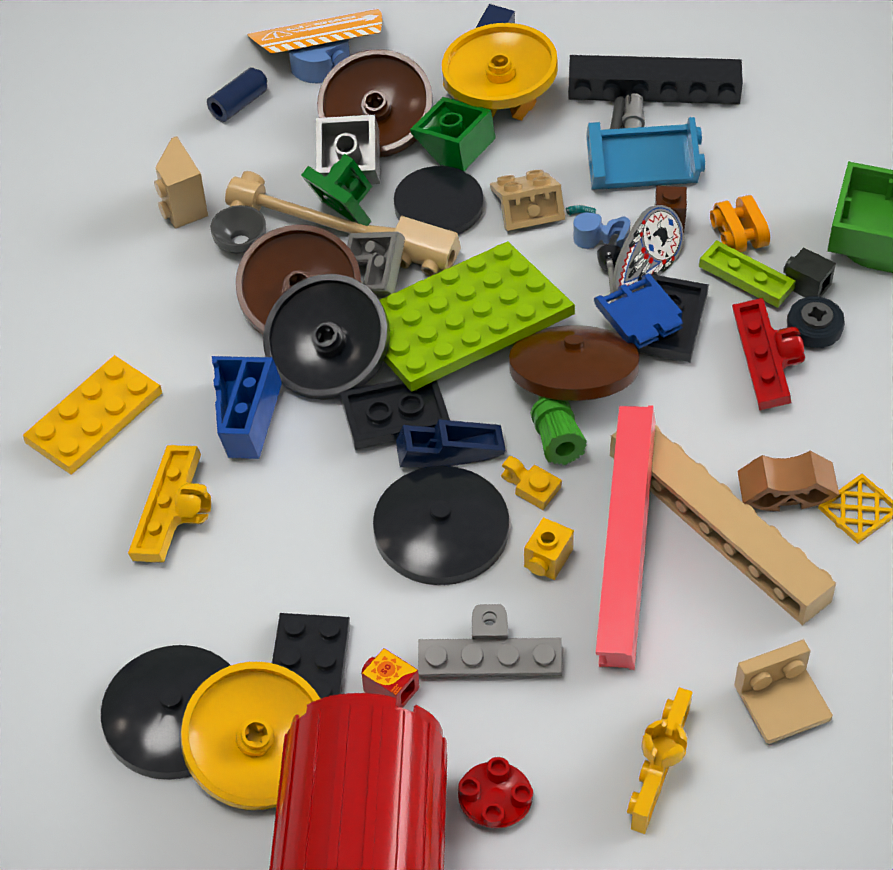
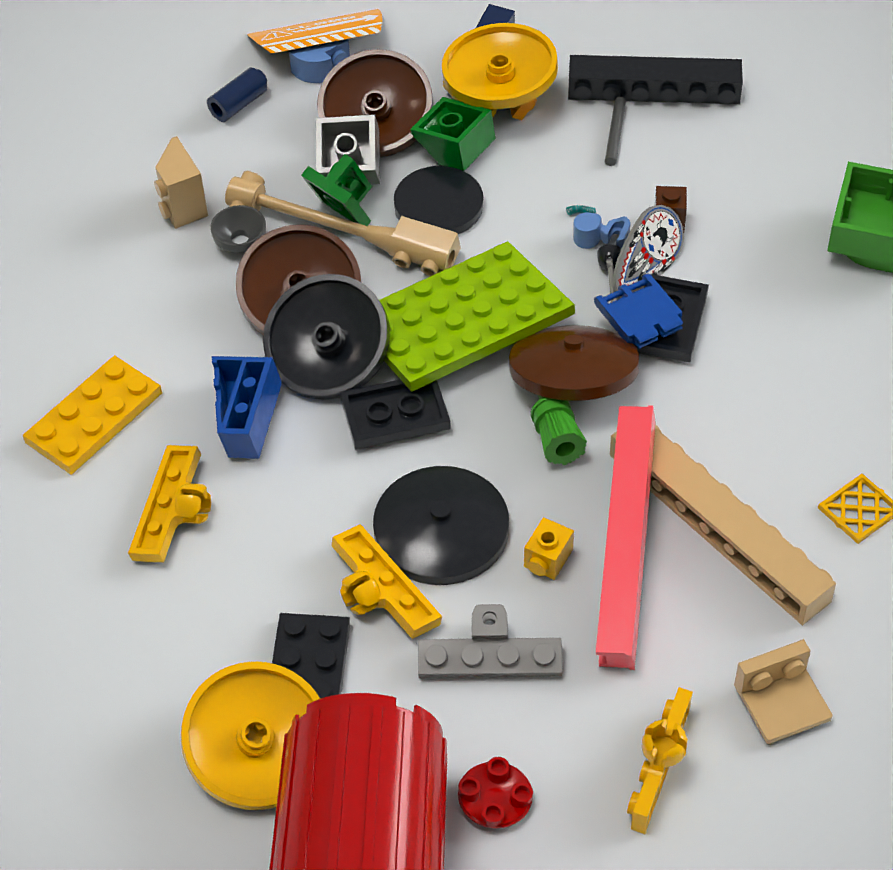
(147, 707): black dish -> none
(381, 584): none -> yellow plate
(382, 256): light grey brick -> none
(390, 676): brick -> none
(448, 444): dark blue slope -> none
(529, 199): tan bracket -> none
(533, 485): yellow plate -> none
(633, 112): light grey pin -> none
(644, 155): dark azure panel -> none
(740, 223): light orange brick -> none
(747, 273): lime plate -> none
(767, 352): red plate -> none
(795, 480): medium nougat brick -> none
(811, 273): pearl dark grey brick -> none
(817, 320): black wheel -> none

